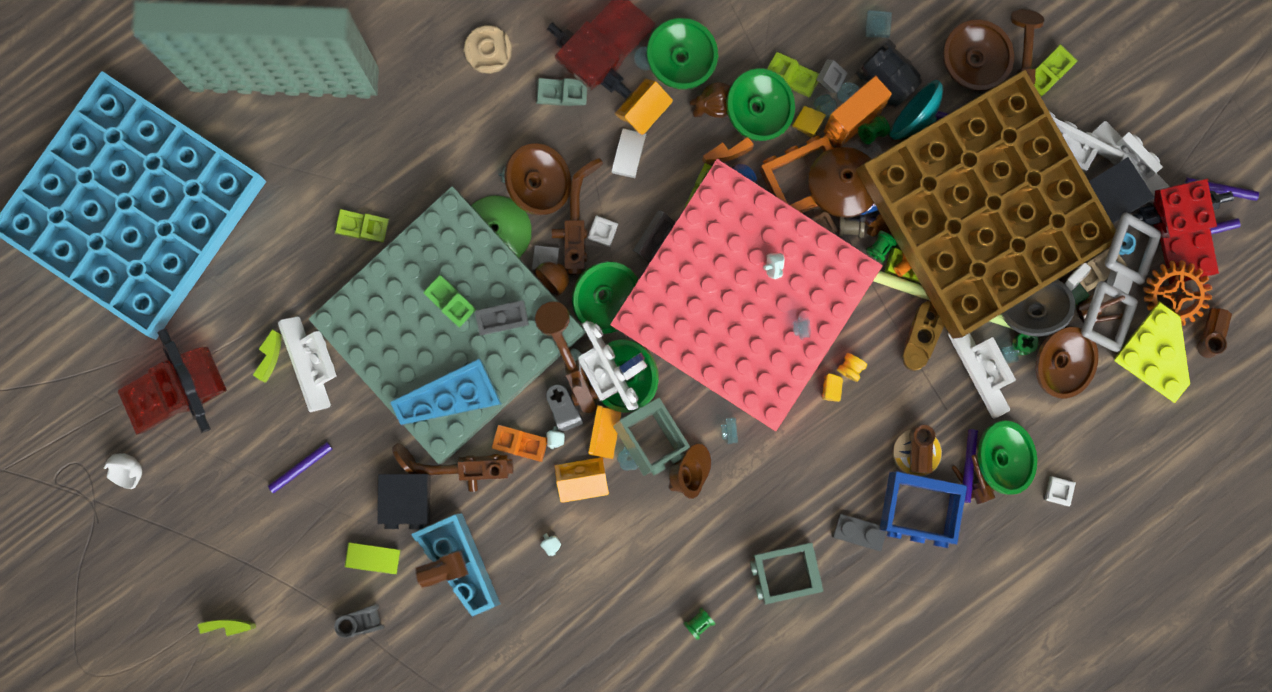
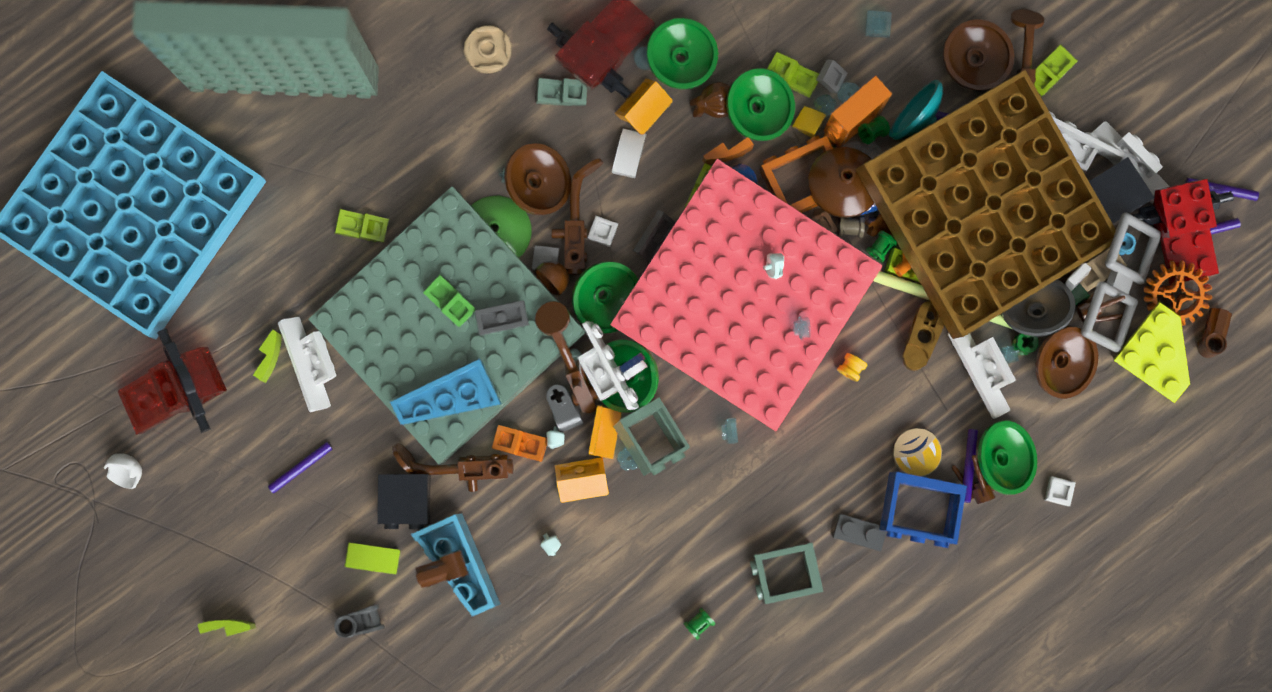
(691, 472): reddish brown piece -> none
(832, 388): yellow slope -> none
(893, 71): black piece -> none
(921, 453): reddish brown piece -> none

